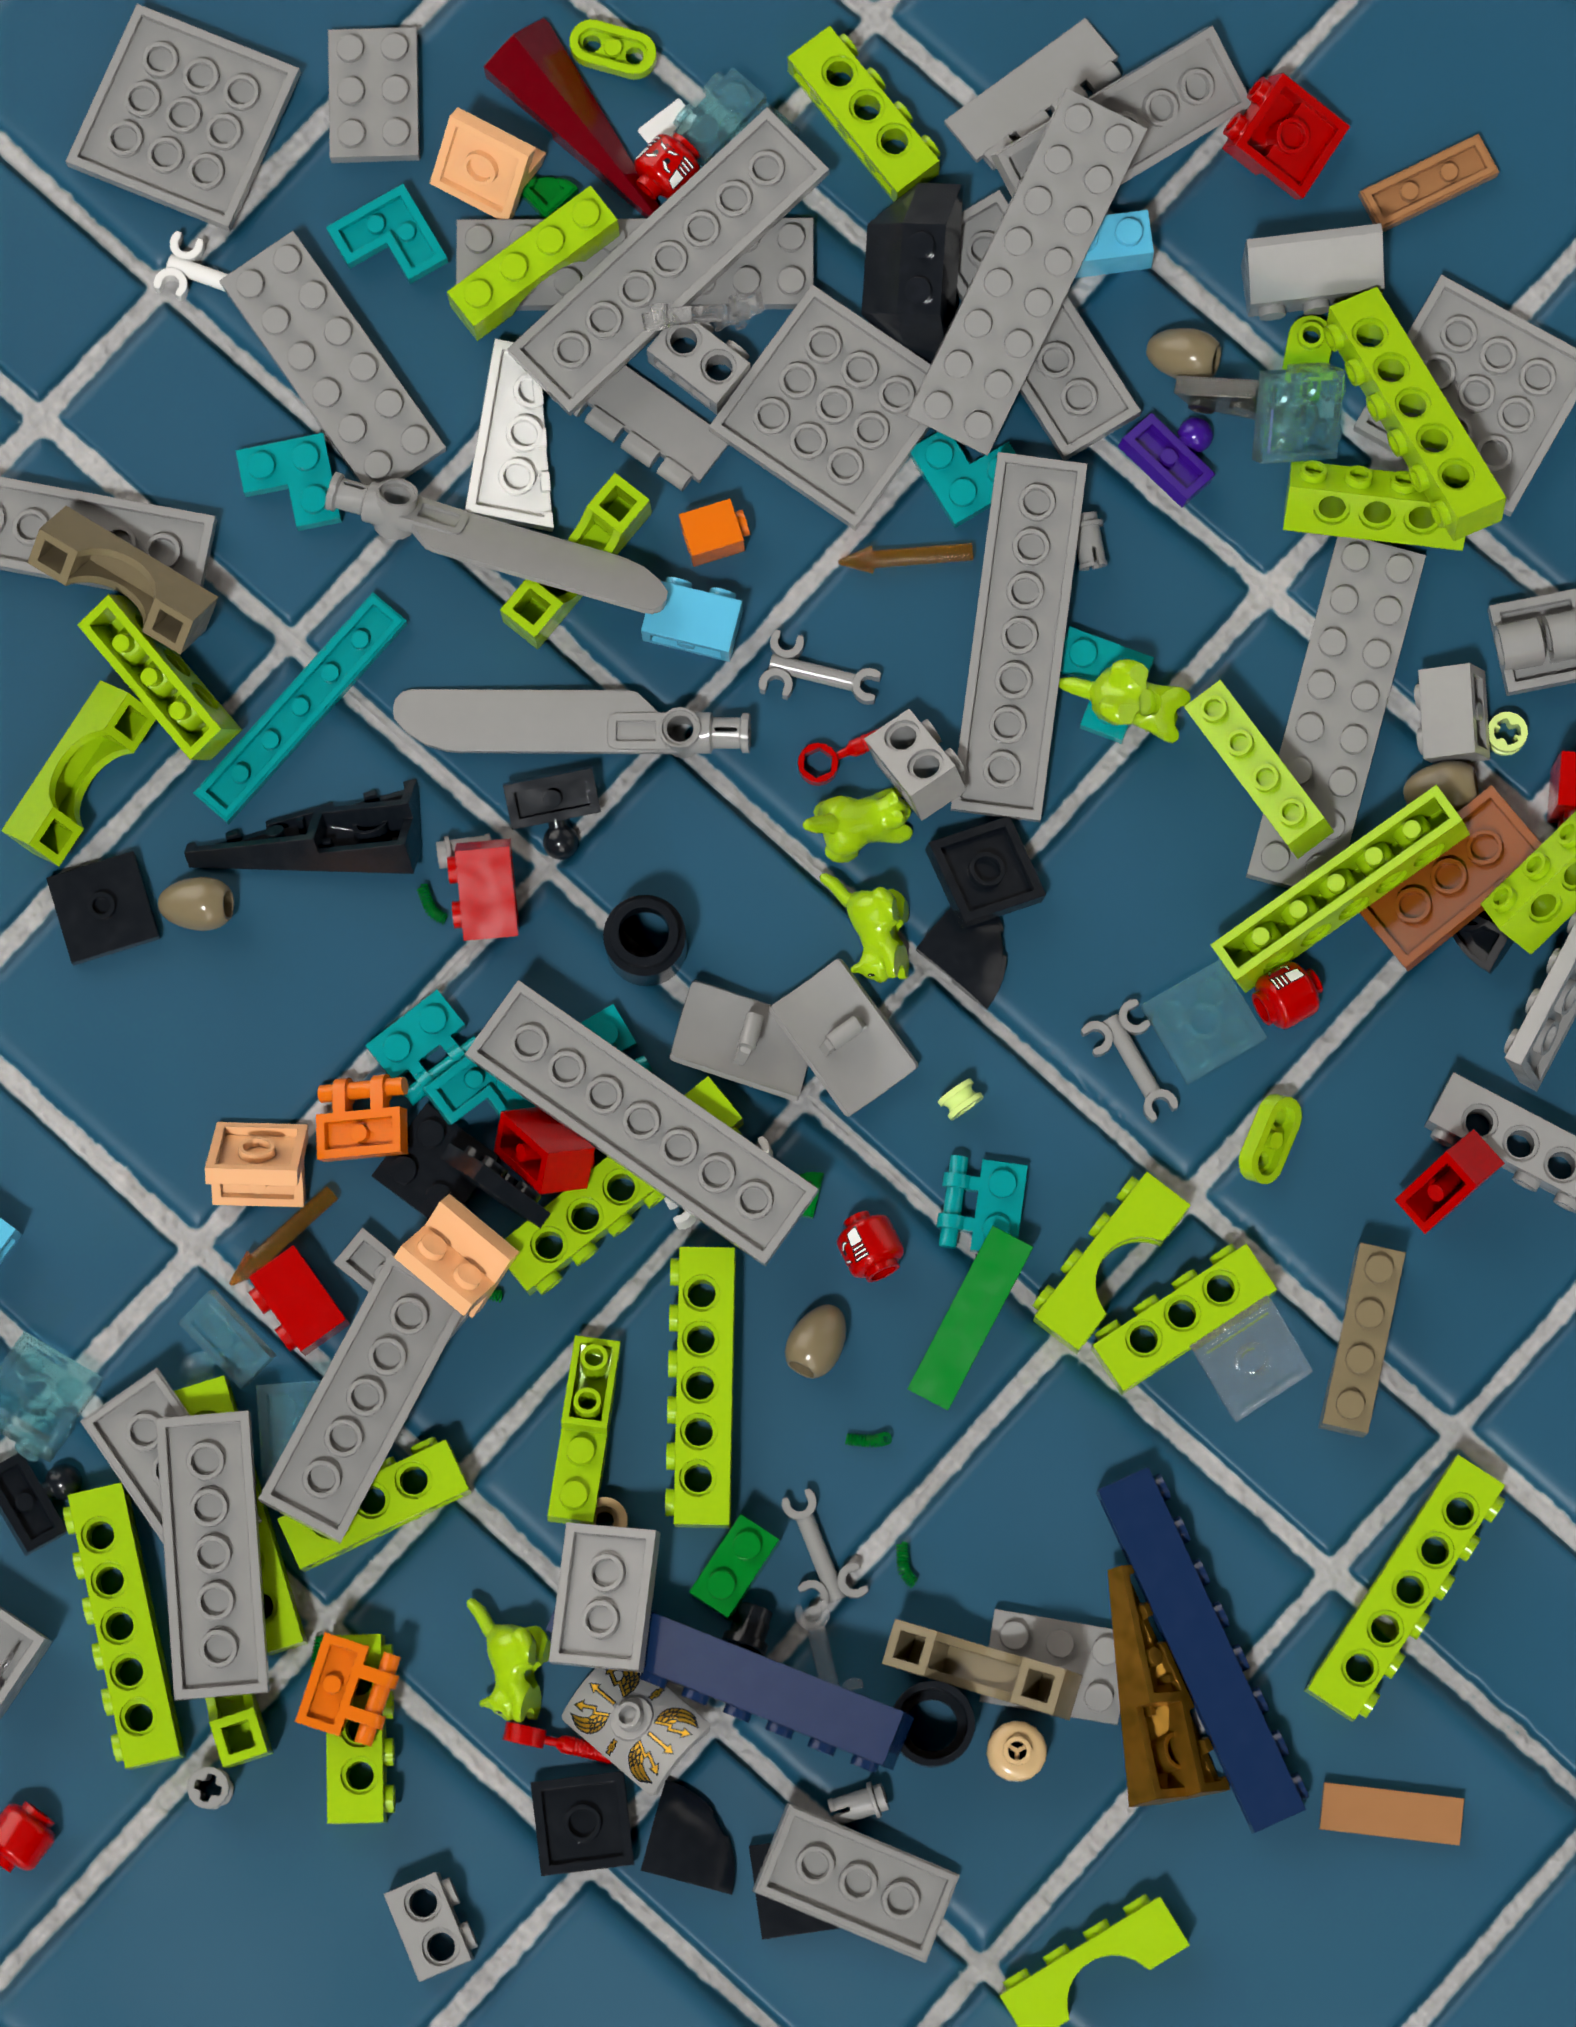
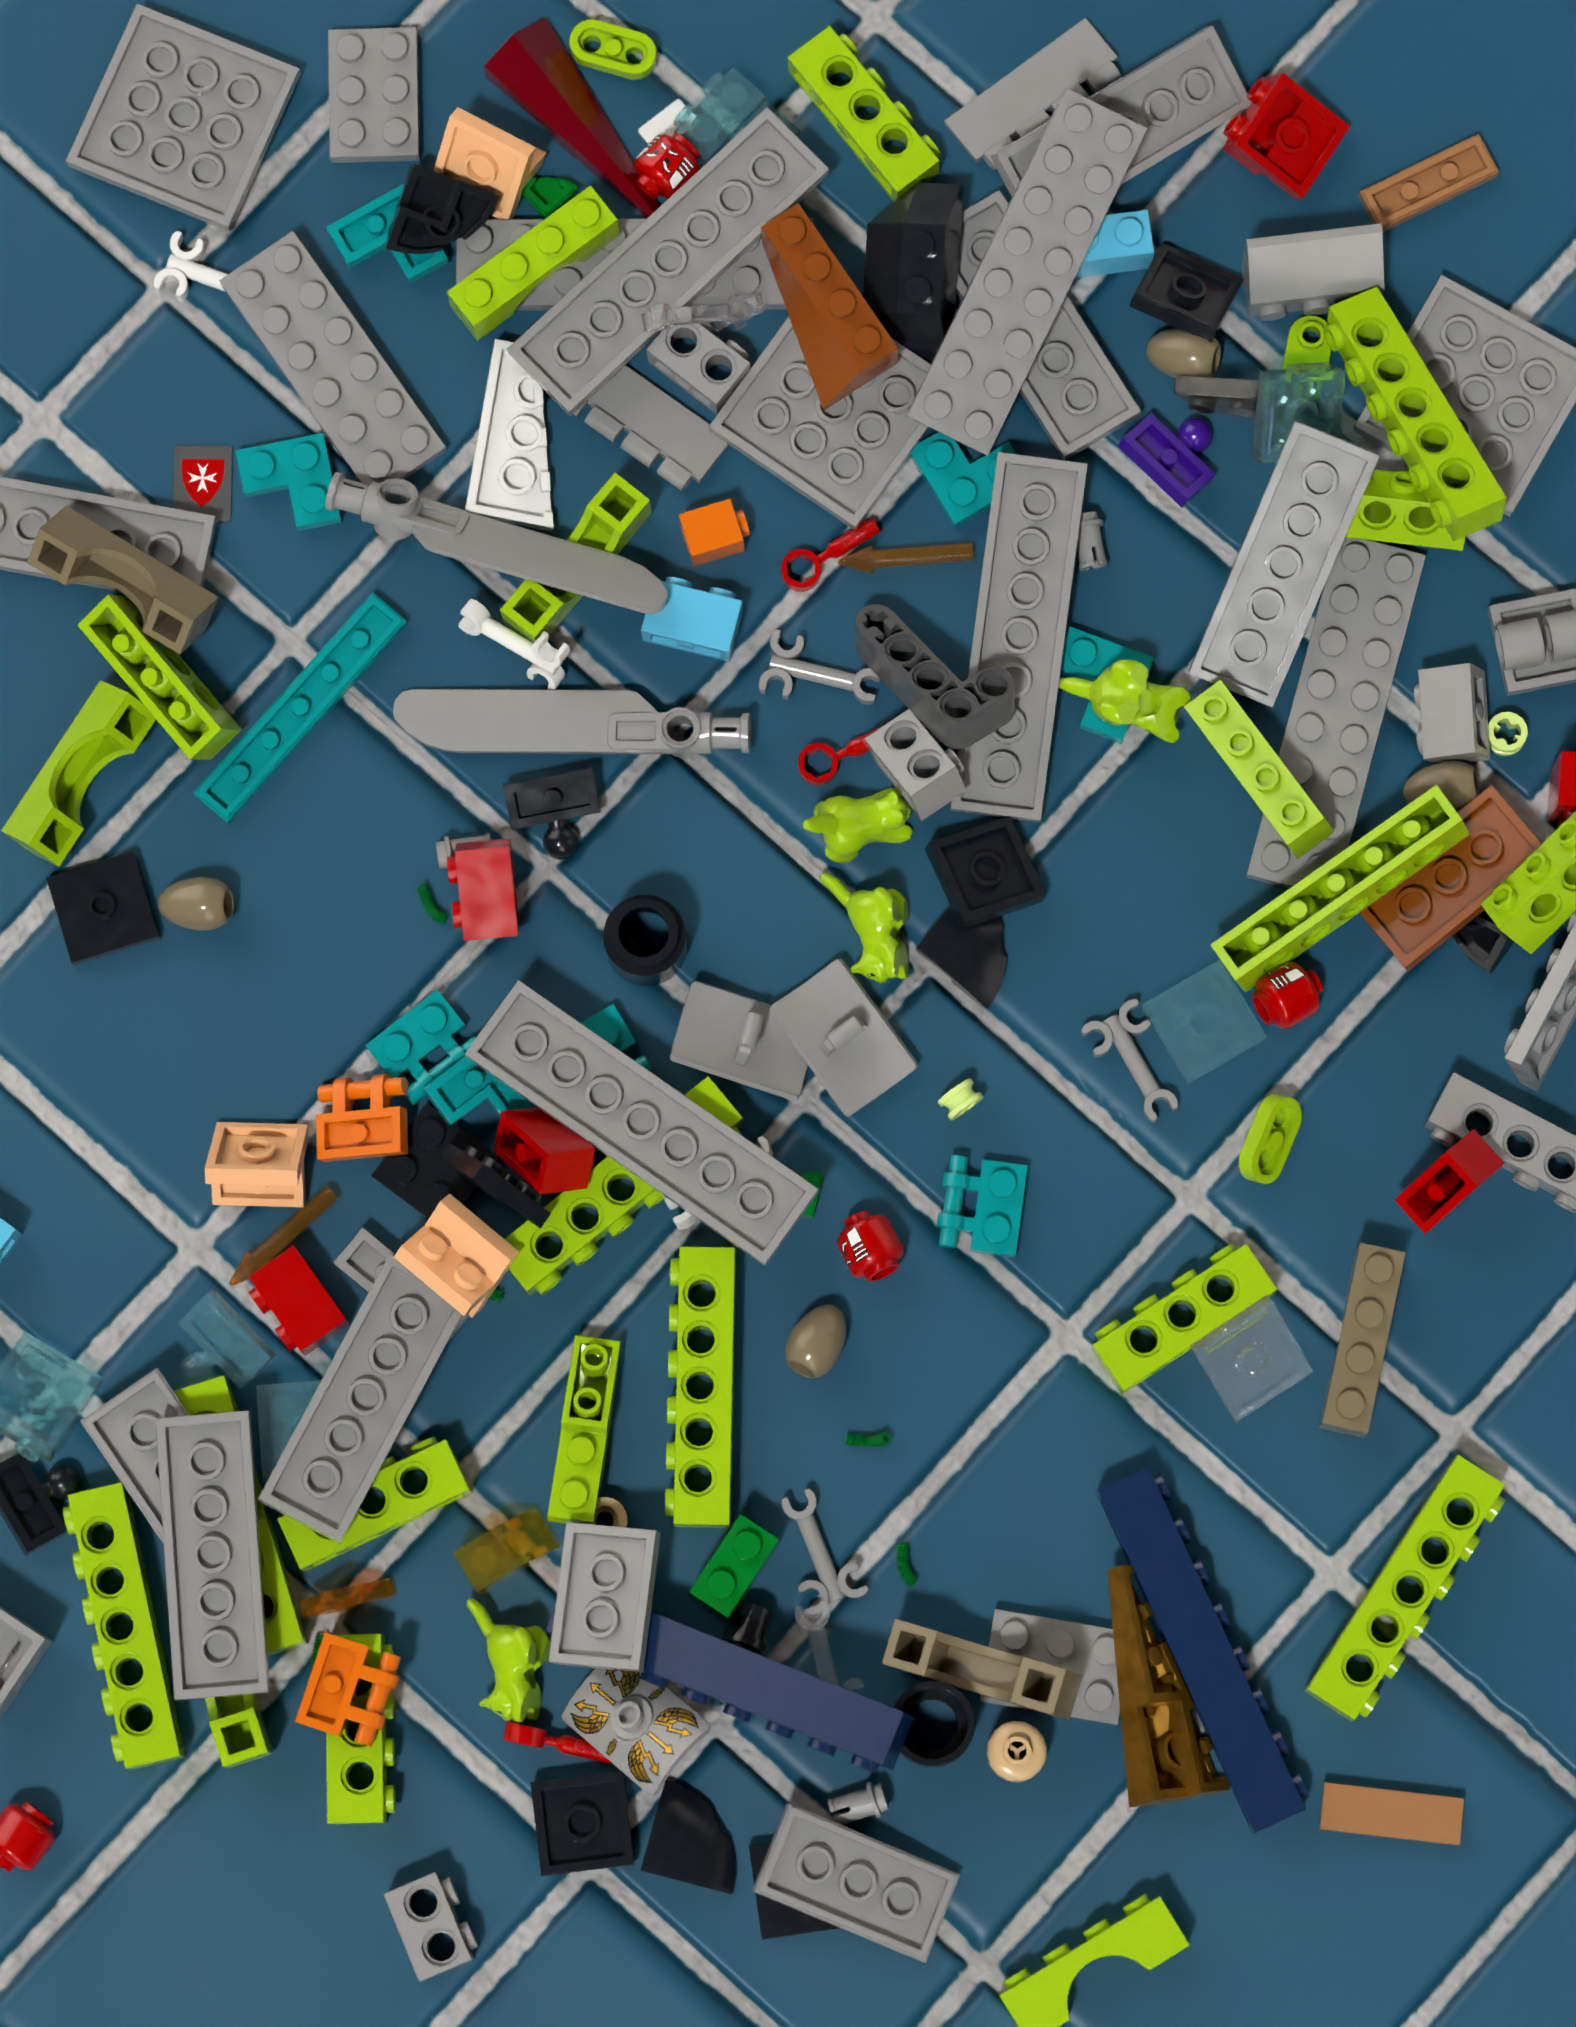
(203, 480): none -> dark grey sticker
(205, 1774): light grey bush -> none
(346, 1598): none -> clear orange tile
(360, 837): black wedge -> none
(436, 212): none -> black brick
(505, 1550): none -> clear yellow slope
(544, 657): none -> white bar
(830, 317): none -> dark orange wedge
(834, 550): none -> red piece
(950, 708): none -> dark grey beam
(970, 1317): green tile -> none
(1145, 1216): lime arch -> none
(1186, 292): none -> black plate
(1283, 563): none -> light grey plate

